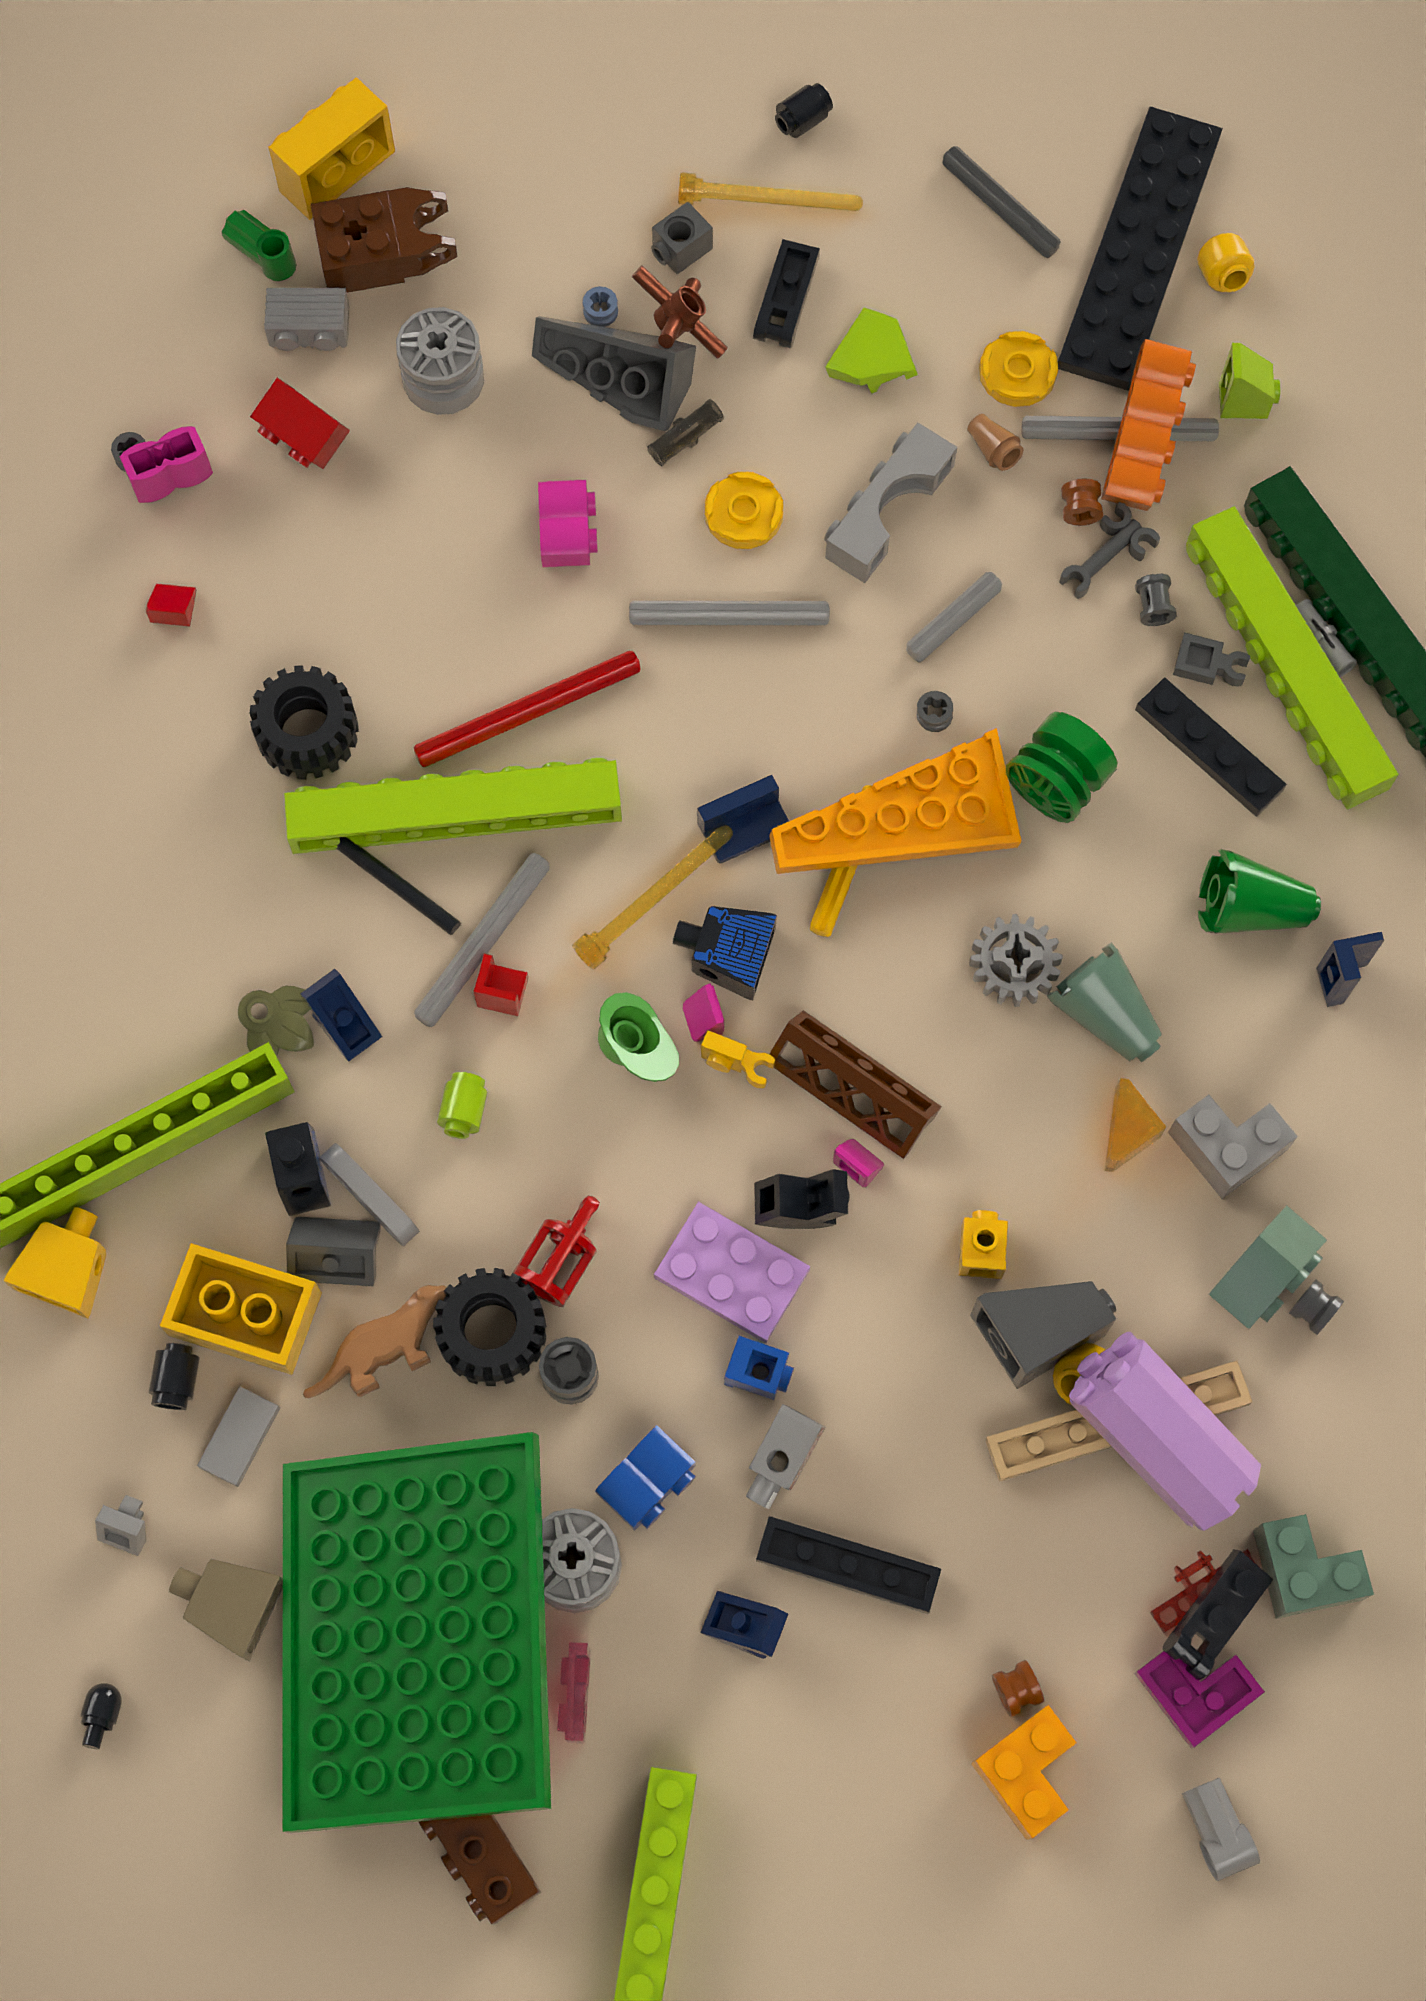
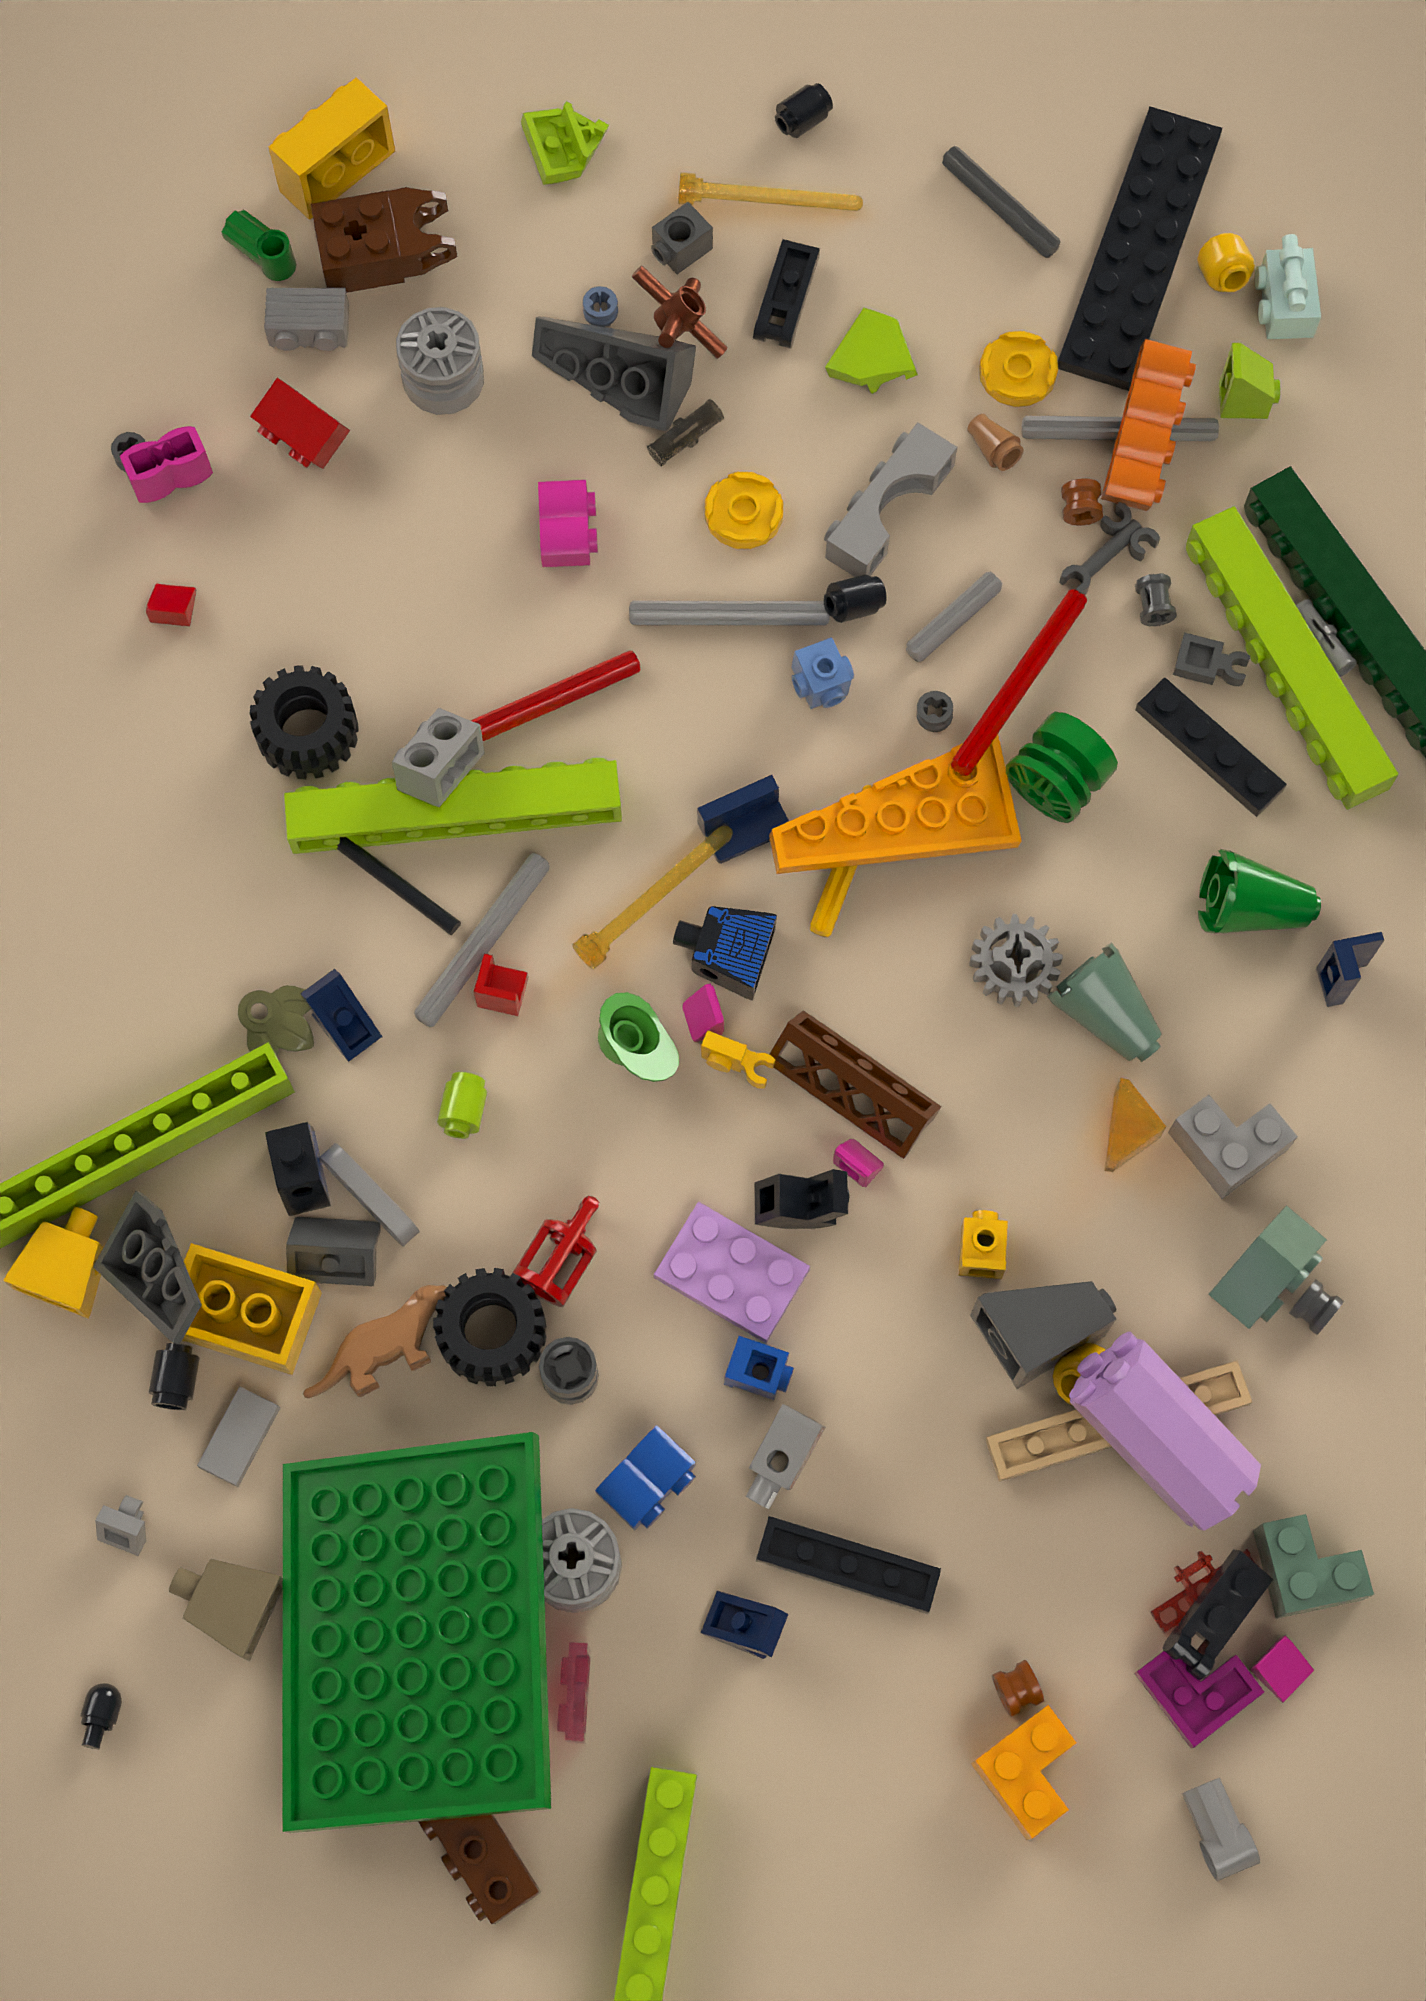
(149, 1269): none -> dark grey wedge
(438, 757): none -> light grey brick
(561, 142): none -> lime slope
(821, 674): none -> medium blue brick
(854, 598): none -> black brick
(1018, 683): none -> red axle
(1282, 1668): none -> dark pink slope
(1288, 291): none -> light aqua brick

